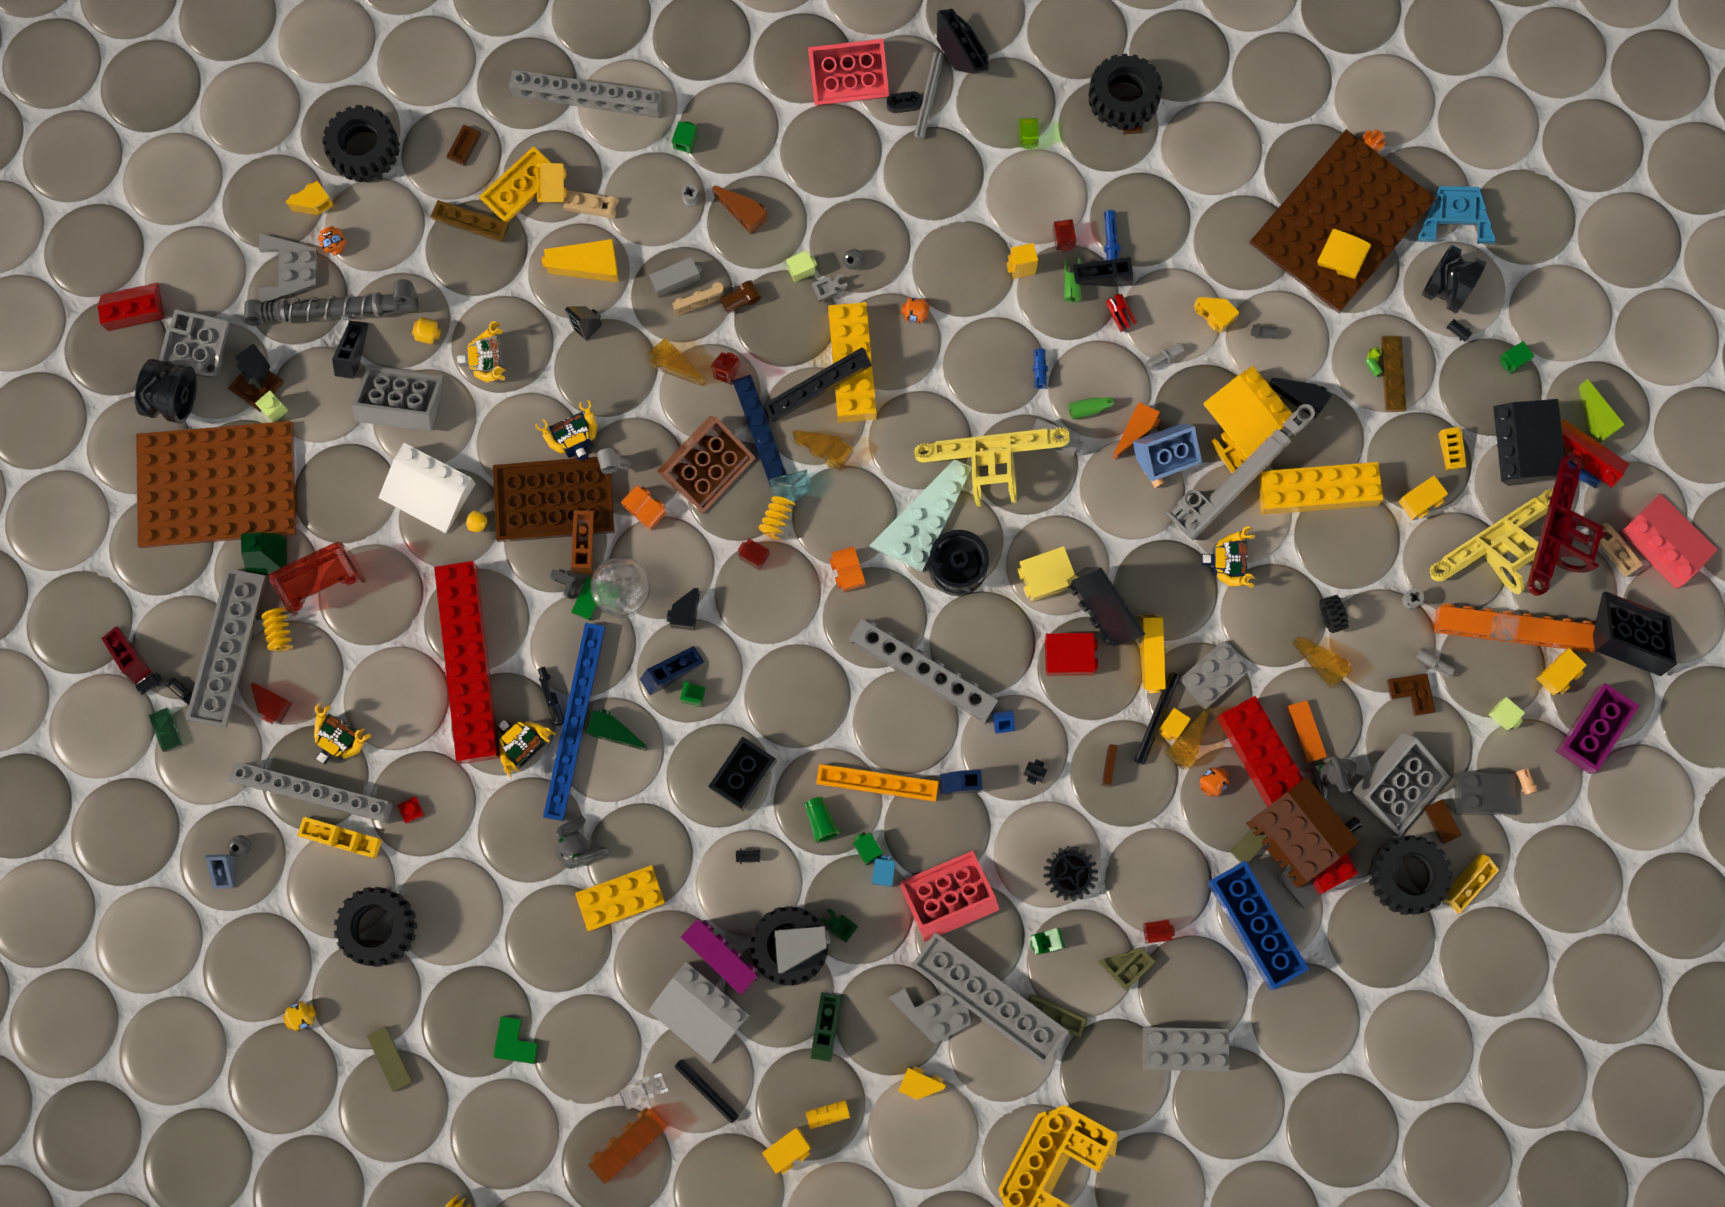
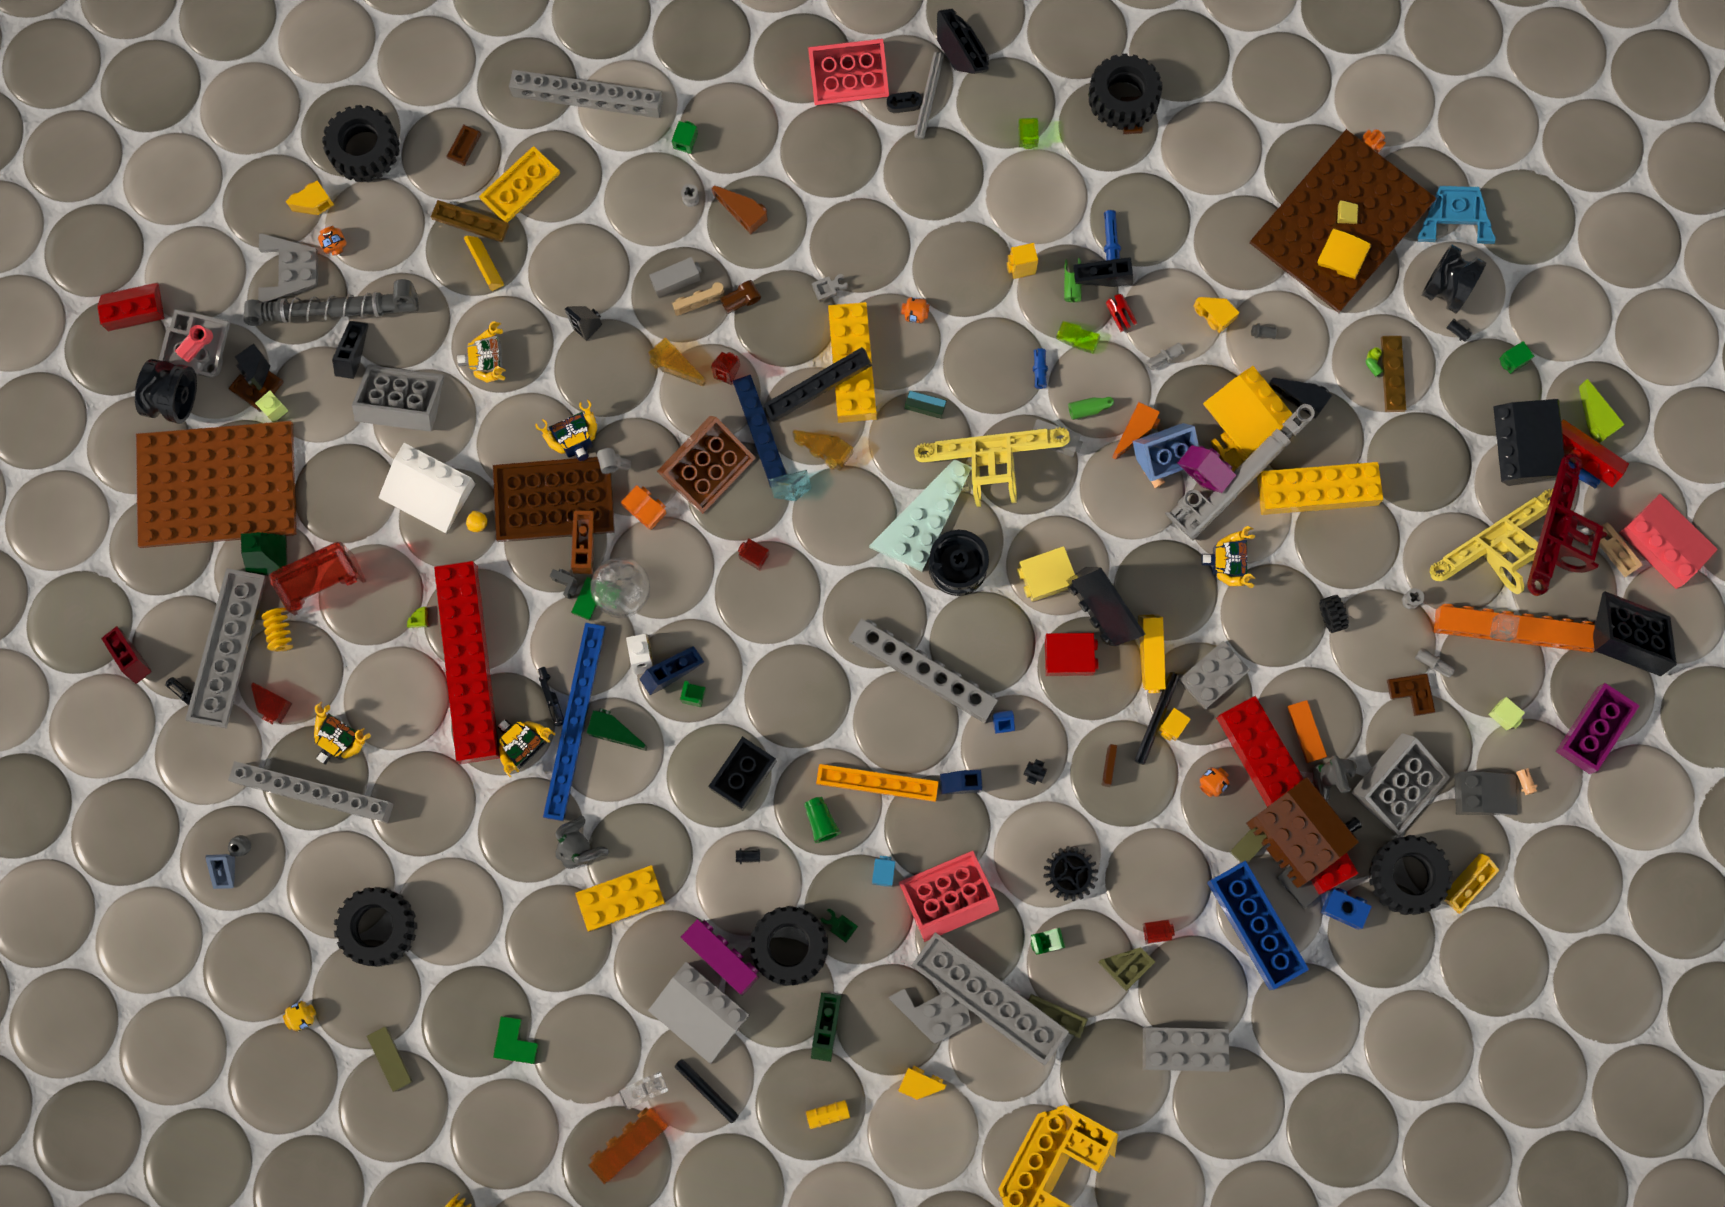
(149, 683): black pin -> none
(165, 729): clear green tile -> none
(192, 345): none -> coral piece
(339, 837): yellow slope -> none
(410, 810): red plate -> none
(418, 618): none -> lime tile
(426, 330): yellow head -> none
(484, 262): none -> yellow slope
(551, 182): yellow brick -> none
(583, 260): yellow slope -> none
(590, 204): tan plate -> none
(639, 653): none -> white torso
(685, 611): black slope -> none
(775, 516): yellow piece -> none
(787, 1150): yellow brick -> none
(798, 945): light grey slope -> none
(801, 265): yellowish green brick -> none
(848, 569): orange brick -> none
(853, 259): dark grey piece -> none
(867, 847): green brick -> none
(925, 404): none -> dark green slope
(1064, 235): clear red brick -> none
(1077, 337): none -> clear neon green slope
(1188, 744): clear yellow slope -> none
(1207, 468): none -> magenta brick
(1327, 664): clear yellow slope -> none
(1347, 212): none -> light yellow slope
(1358, 913): none -> blue brick
(1423, 497): yellow brick -> none
(1442, 822): reddish brown tile -> none
(1458, 439): yellow slope -> none
(1561, 672): yellow brick -> none

